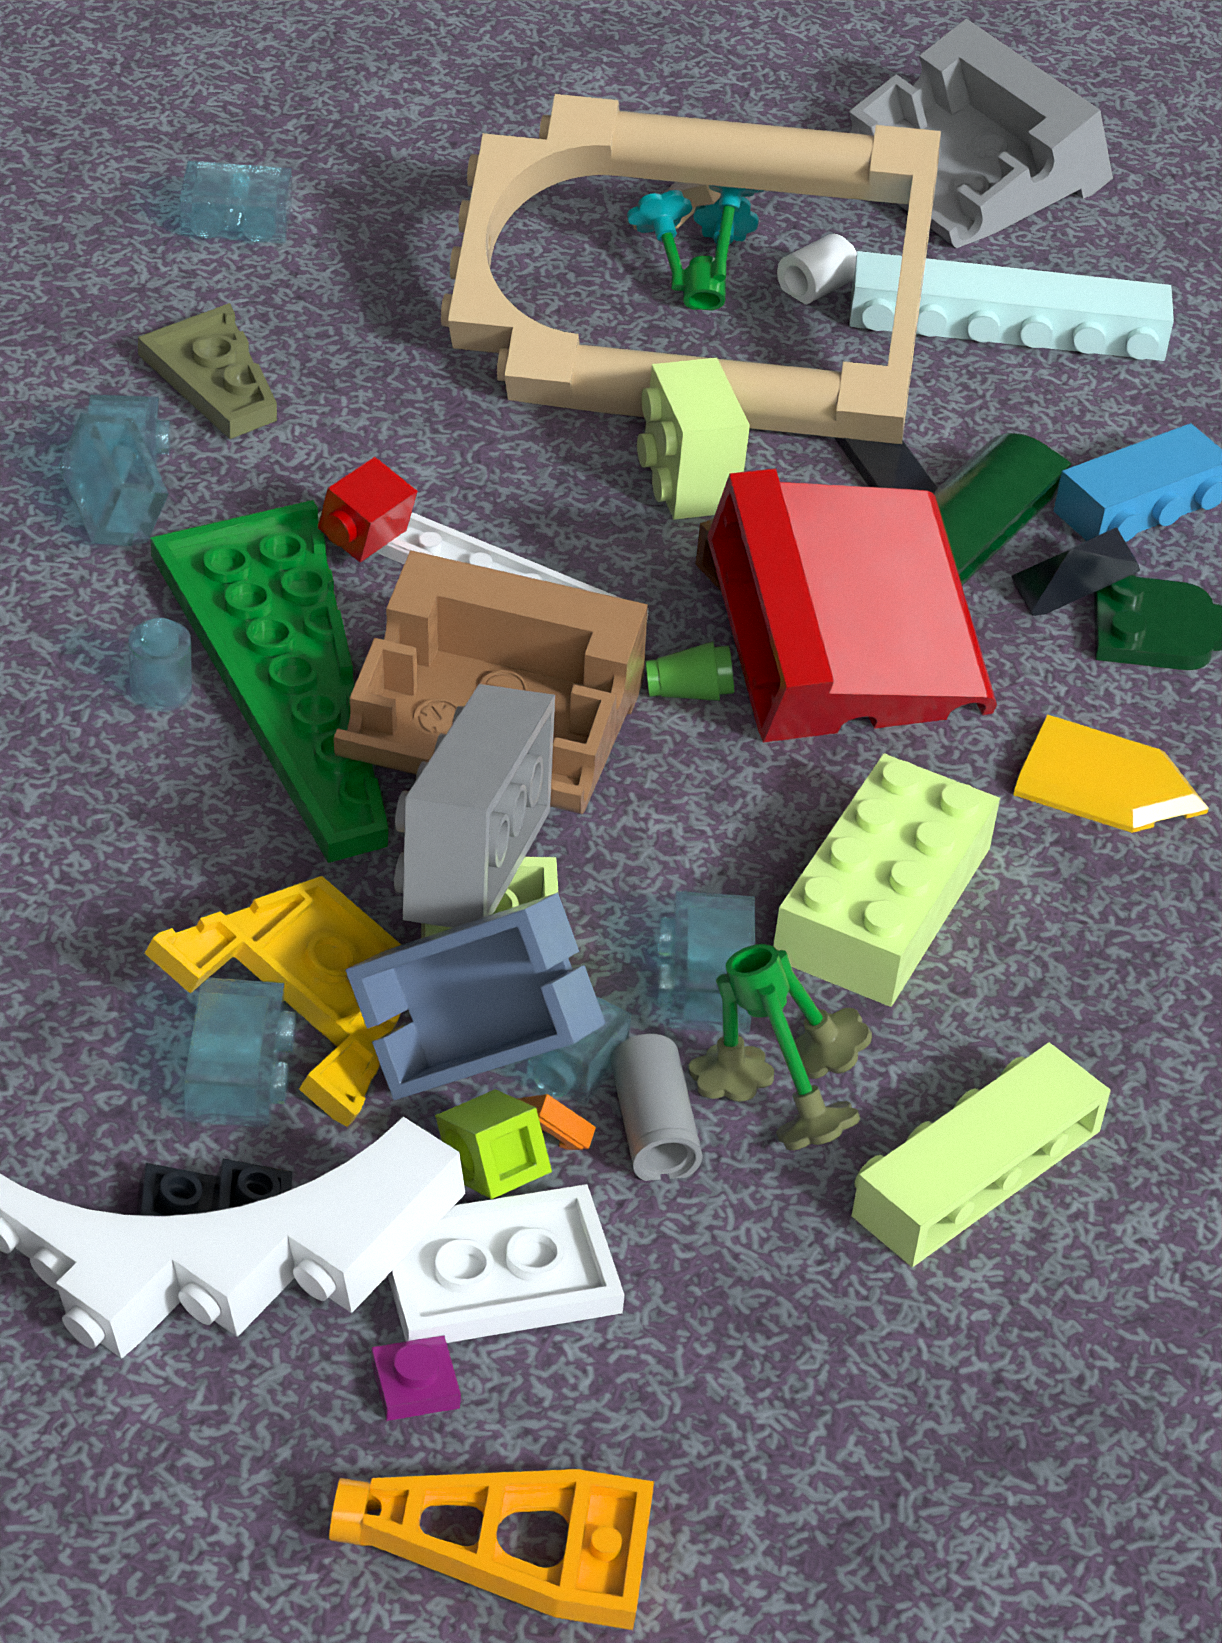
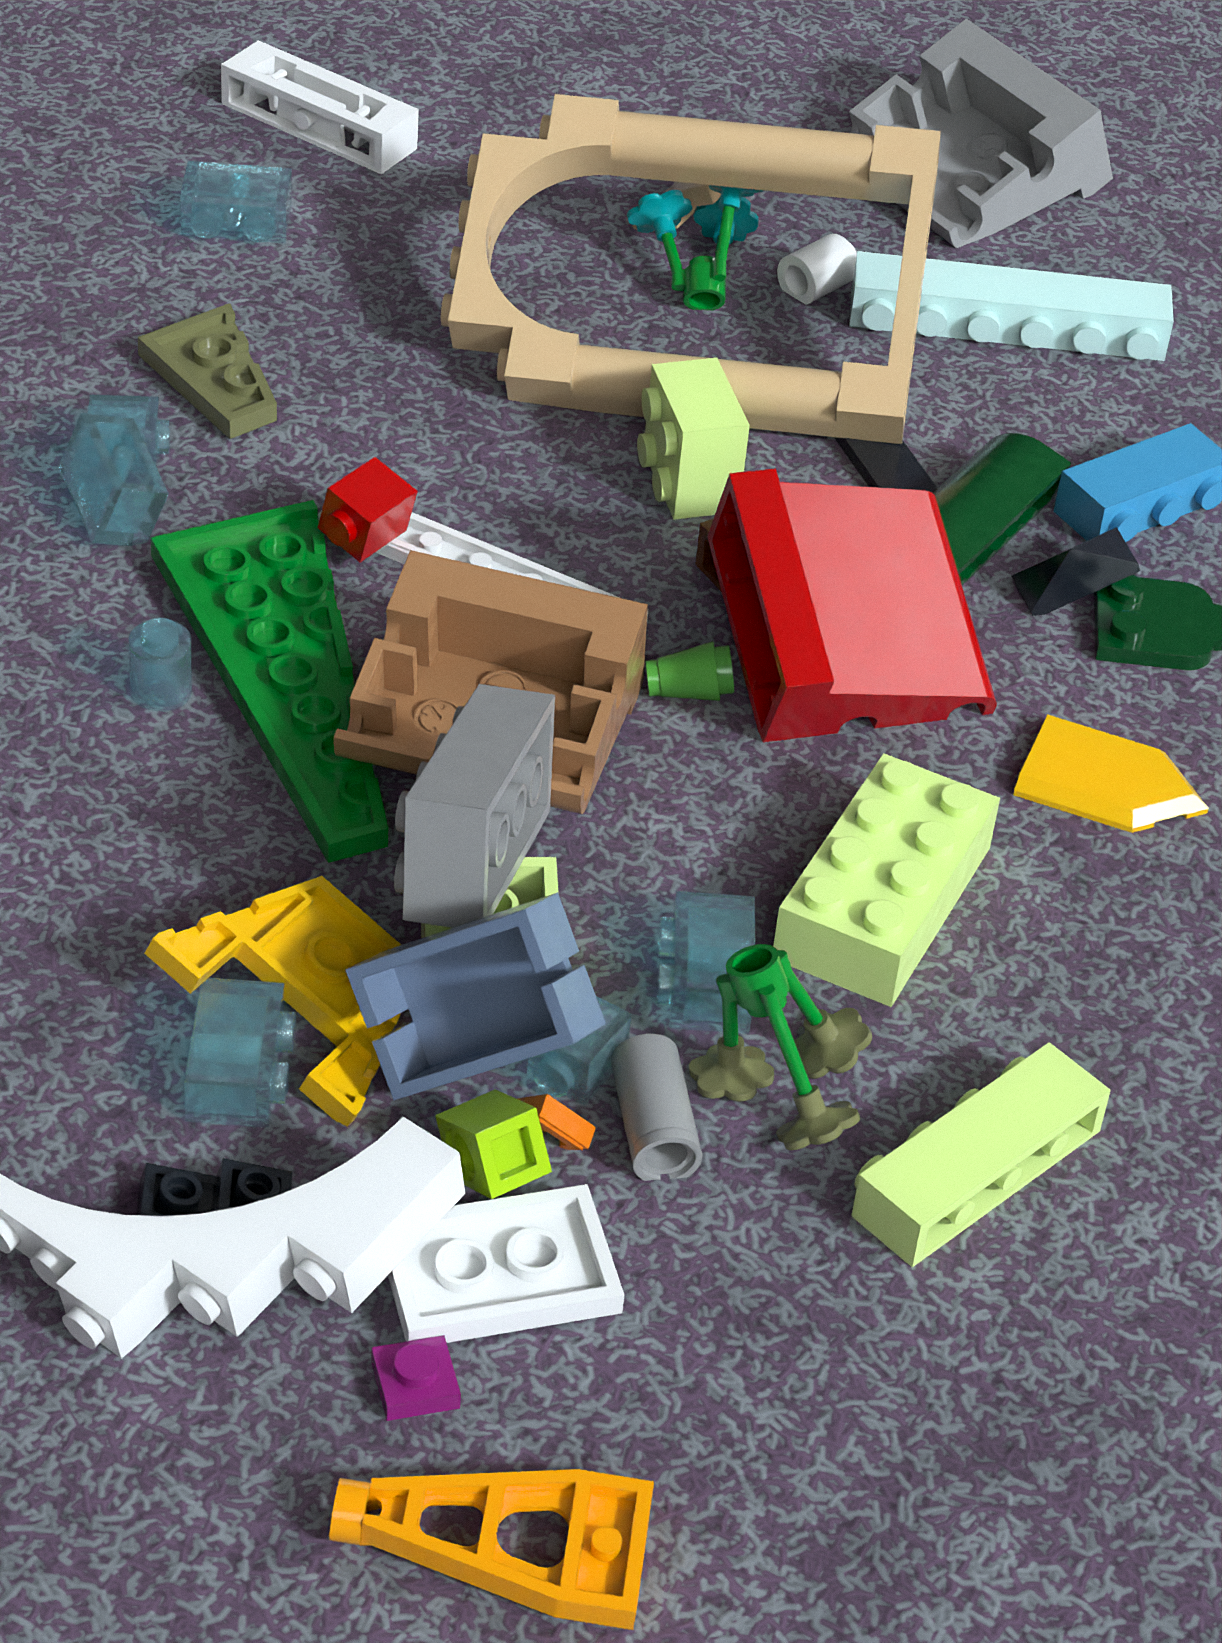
(319, 106): none -> white brick

